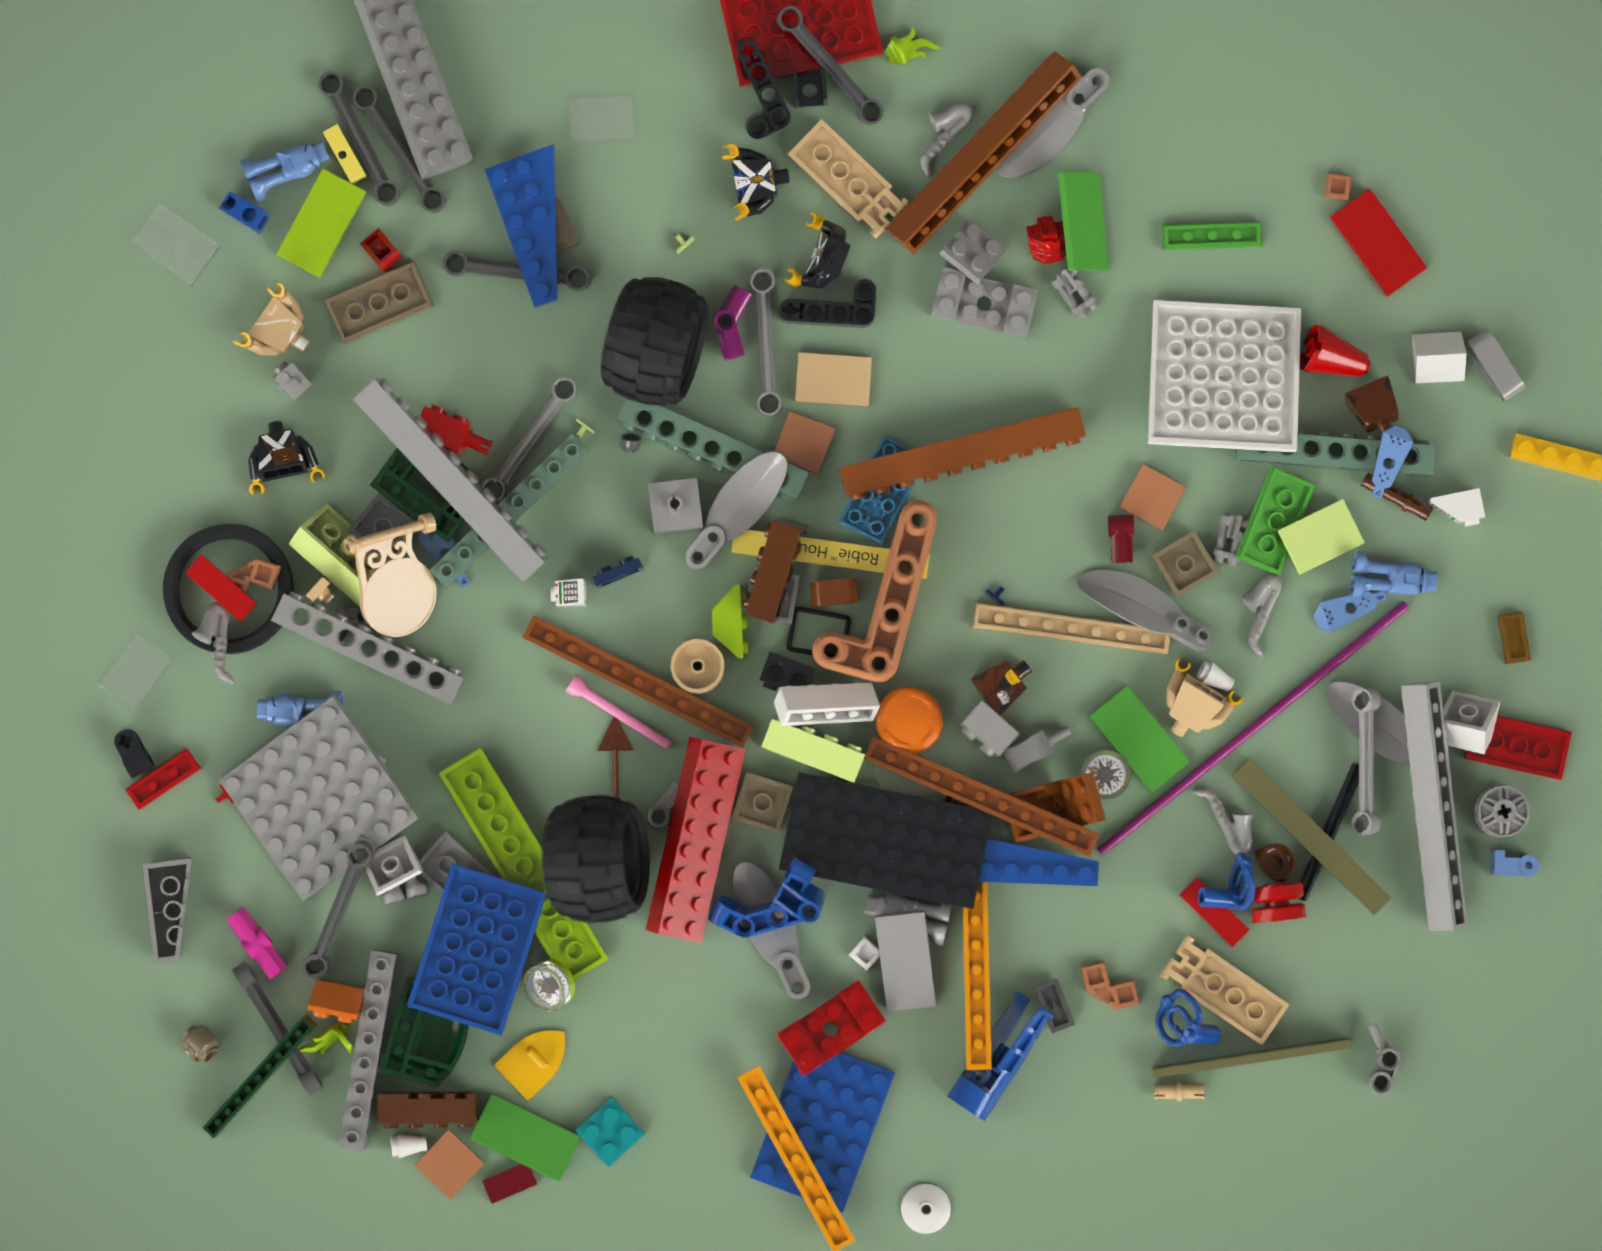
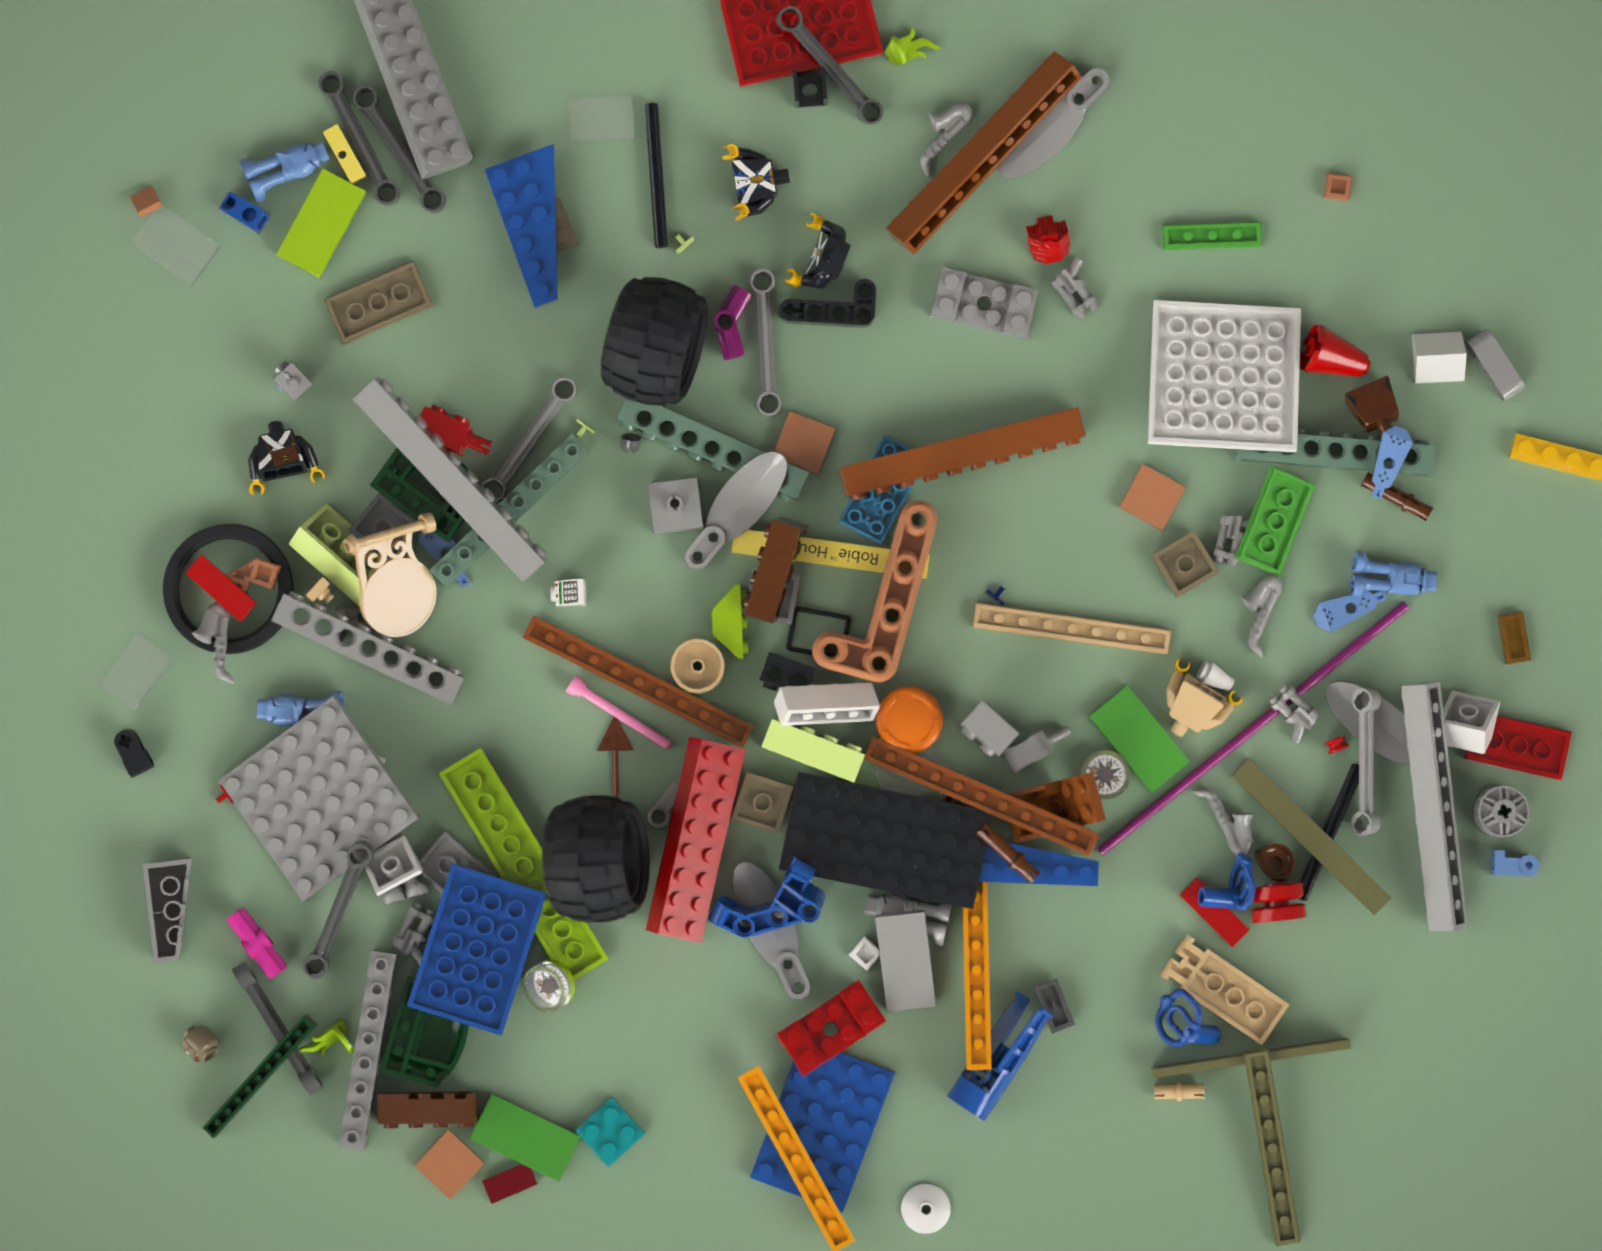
(146, 201): none -> nougat tile
(163, 779): red tile -> none
(277, 326): tan torso -> none
(336, 999): orange slope -> none
(381, 250): red slope -> none
(405, 1145): white cone -> none
(408, 939): none -> light grey piece
(509, 270): dark grey piece -> none
(533, 1061): yellow shield -> none
(627, 567): dark blue plate -> none
(656, 175): none -> black axle
(759, 85): black beam -> none
(833, 379): tan tile -> none
(834, 592): dark orange beam -> none
(847, 177): tan hinge -> none
(973, 251): light grey plate -> none
(1002, 684): torso -> none
(1007, 852): none -> reddish brown pin
(1083, 221): bright green tile -> none
(1098, 985): nougat tile -> none
(1121, 533): dark red piece -> none
(1143, 606): light grey plant -> none
(1271, 1146): none -> olive tile
(1301, 715): none -> light grey piece
(1321, 536): yellowish green tile -> none
(1336, 744): none -> red bush
(1378, 242): red tile -> none
(1379, 1068): light grey beam -> none
(1460, 506): white slope -> none

